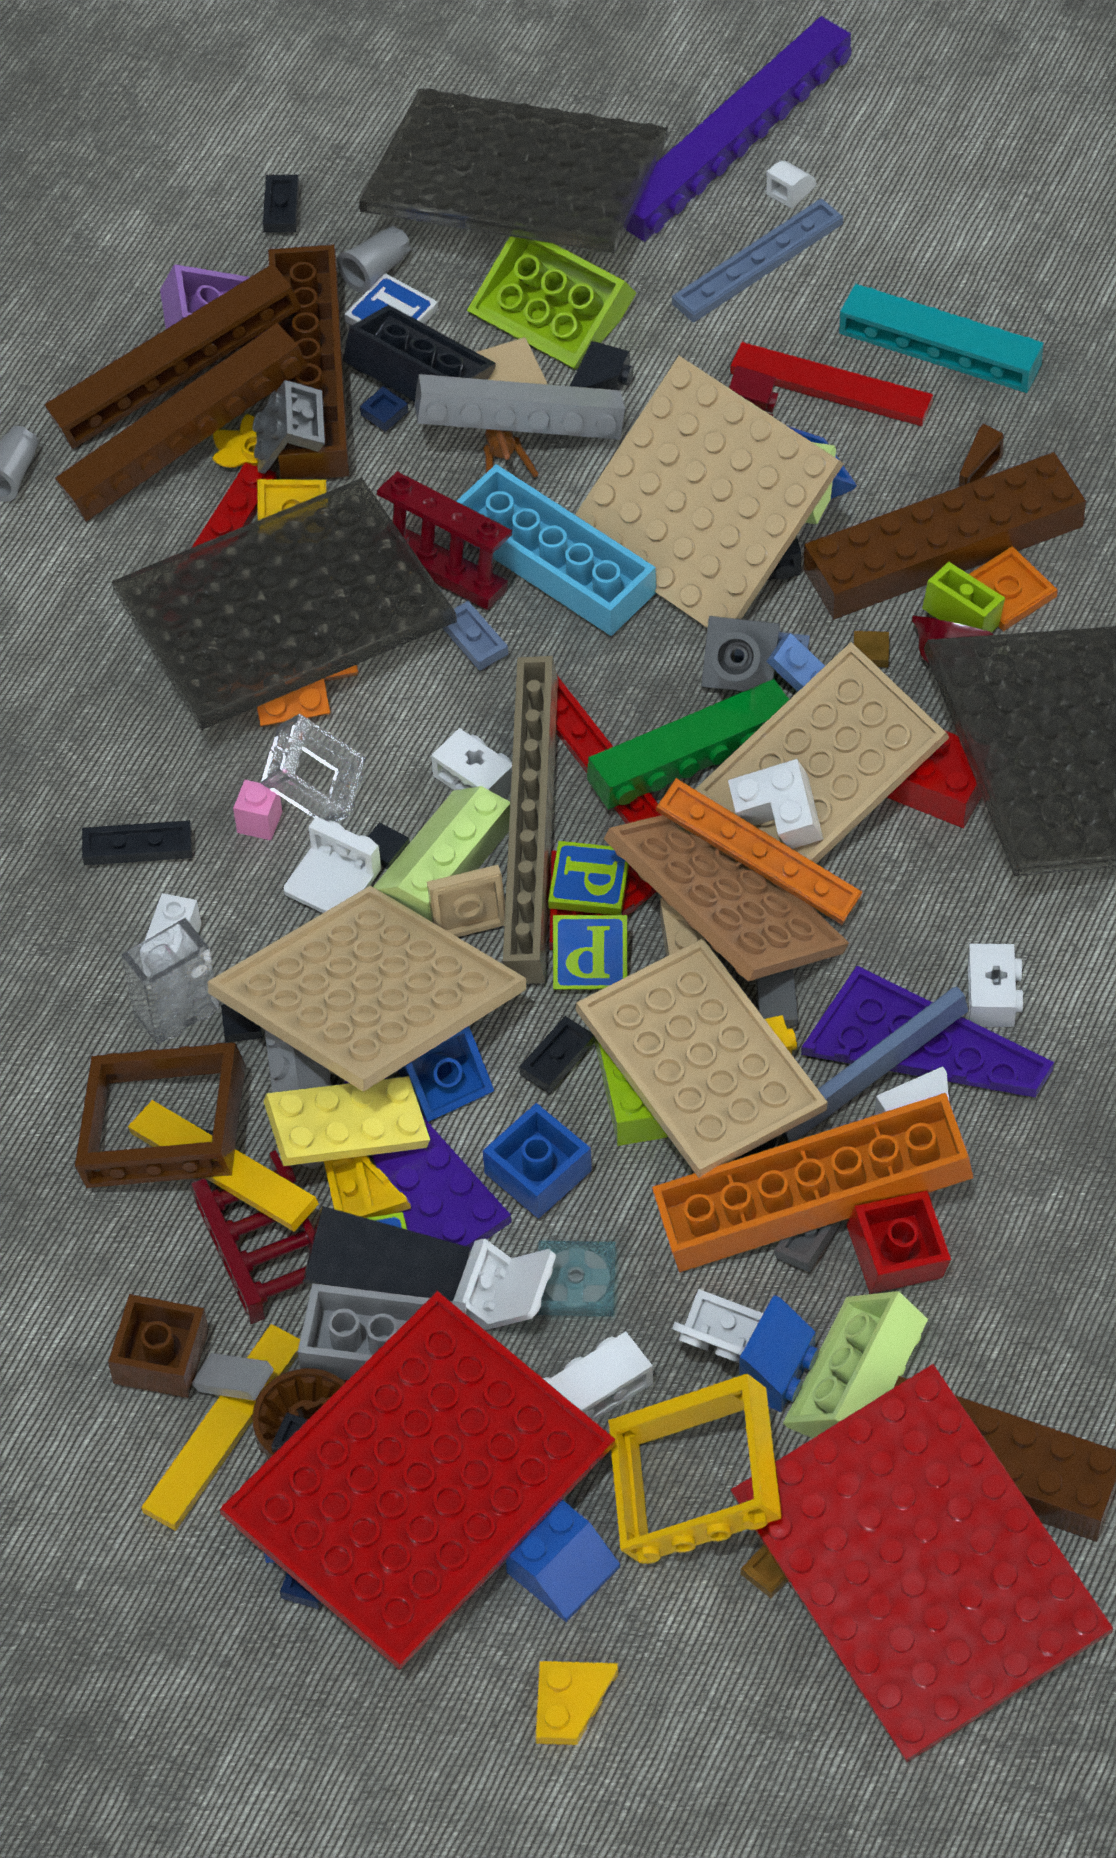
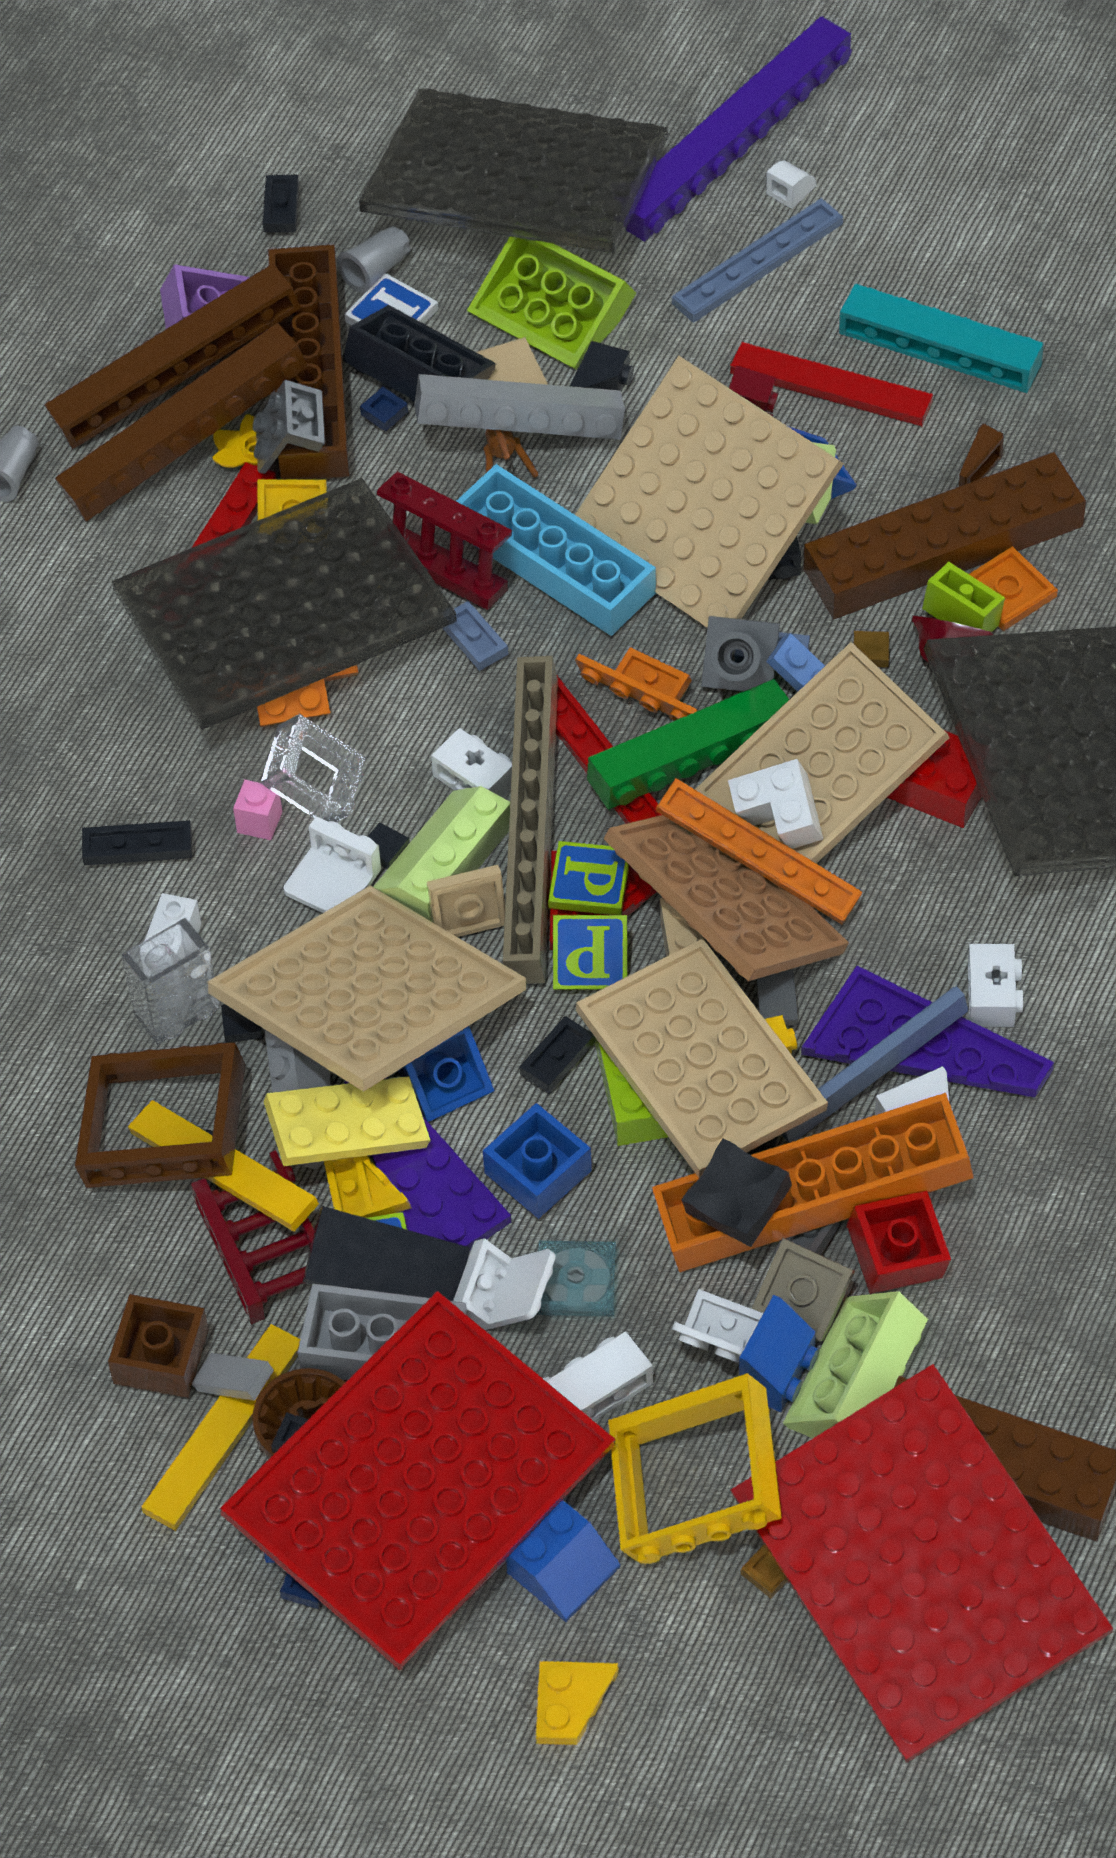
(644, 679): none -> orange bracket
(737, 1193): none -> black brick
(807, 1284): none -> dark tan plate

